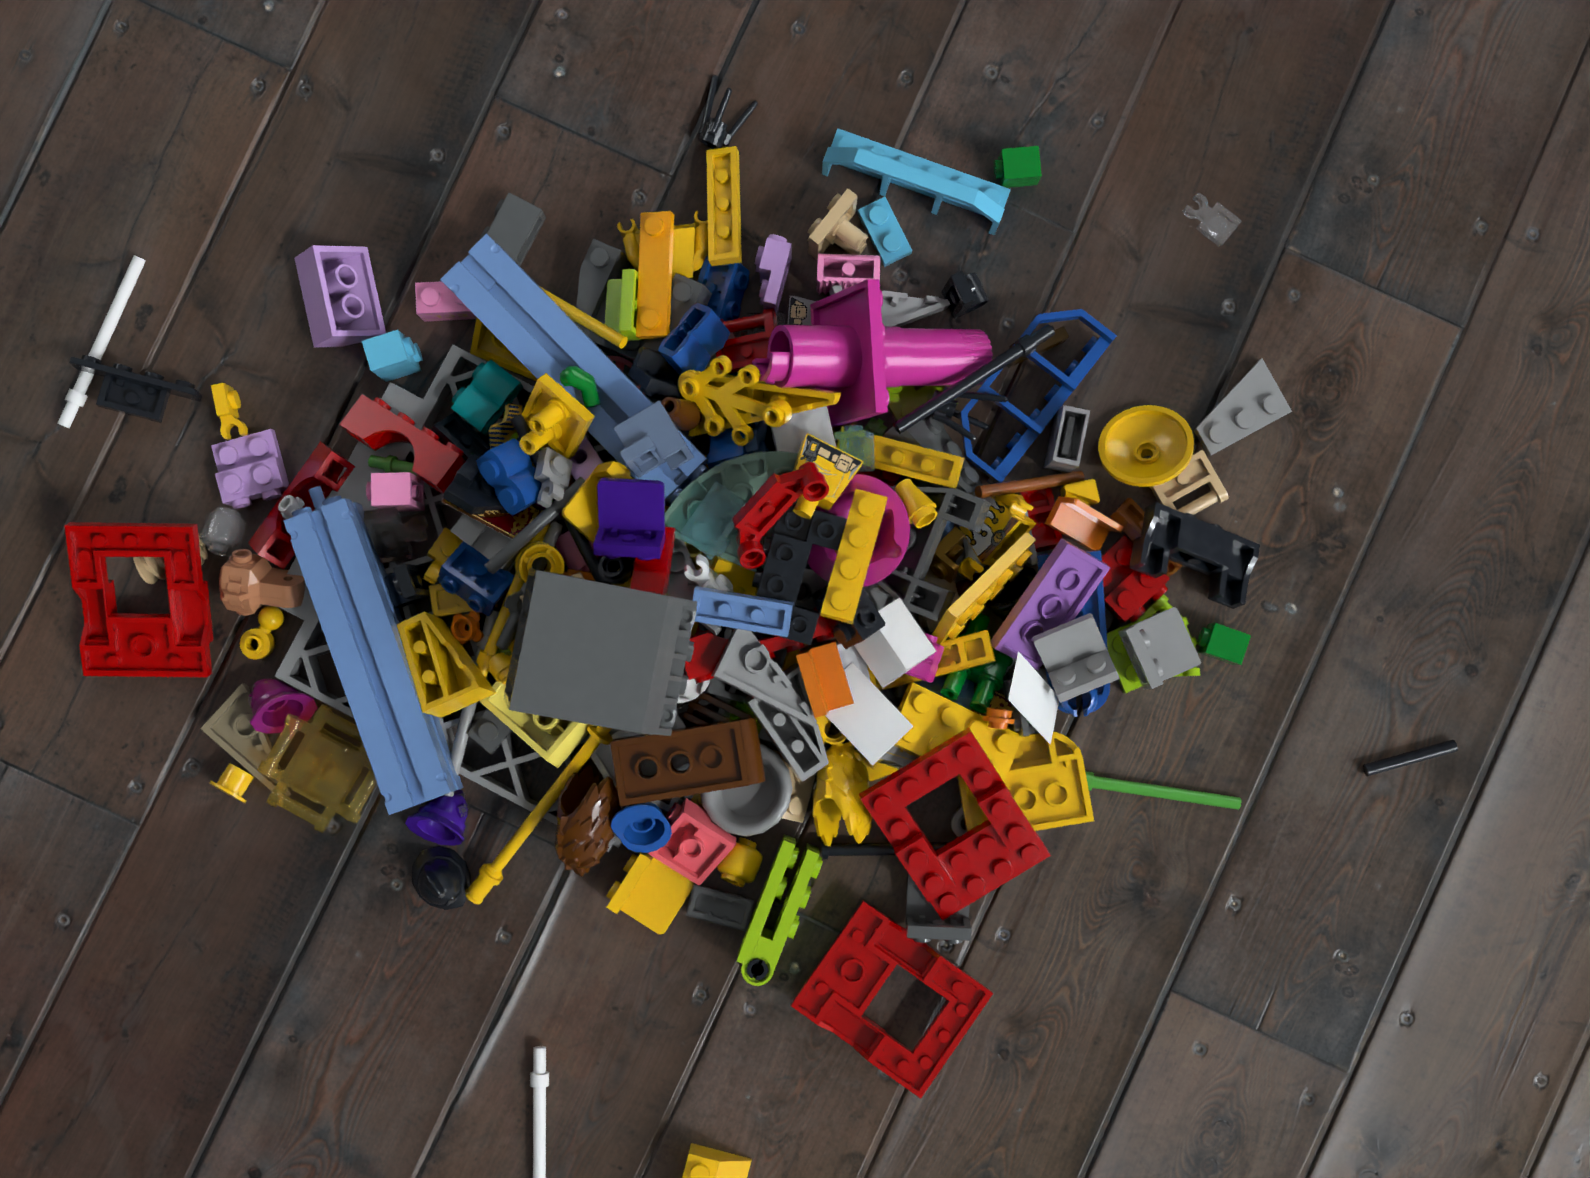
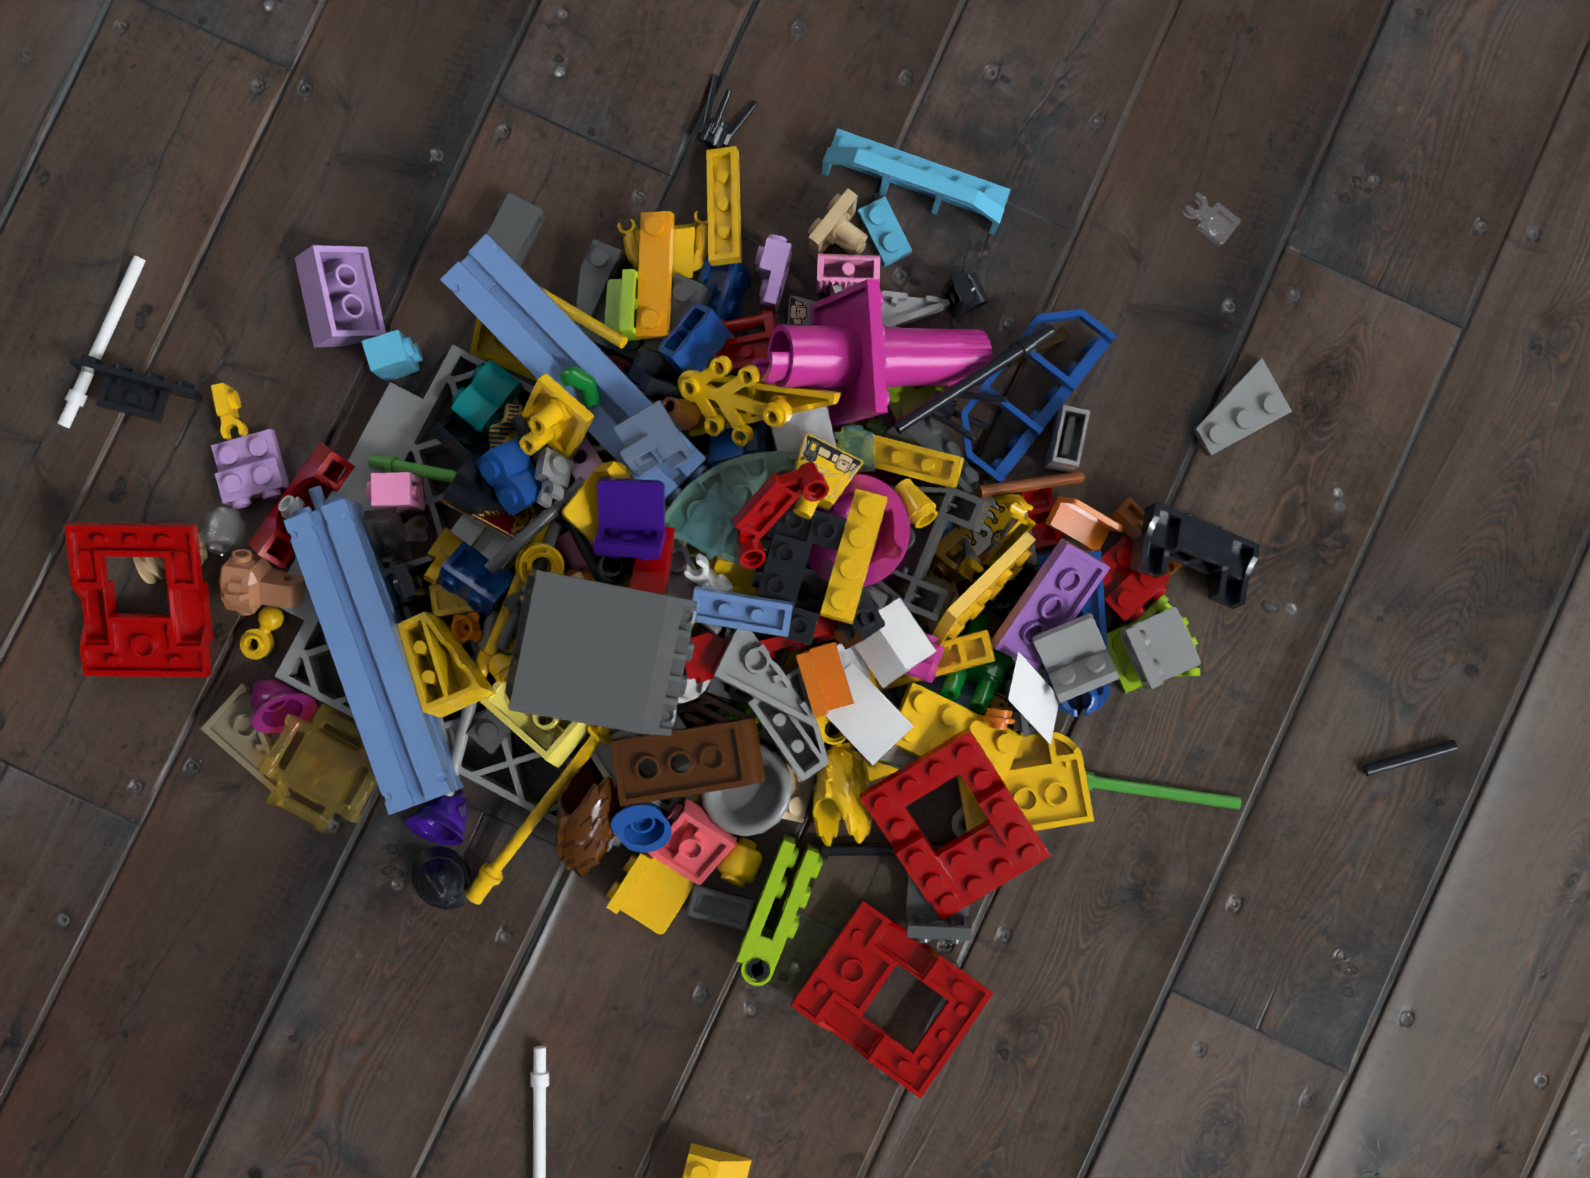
(233, 782): yellow piece -> none
(376, 426): red arch -> none
(439, 303): bright pink brick -> none
(1018, 167): green brick -> none
(1085, 491): yellow slope -> none
(1142, 433): yellow dish -> none
(1196, 474): tan plate -> none
(1223, 643): green brick -> none

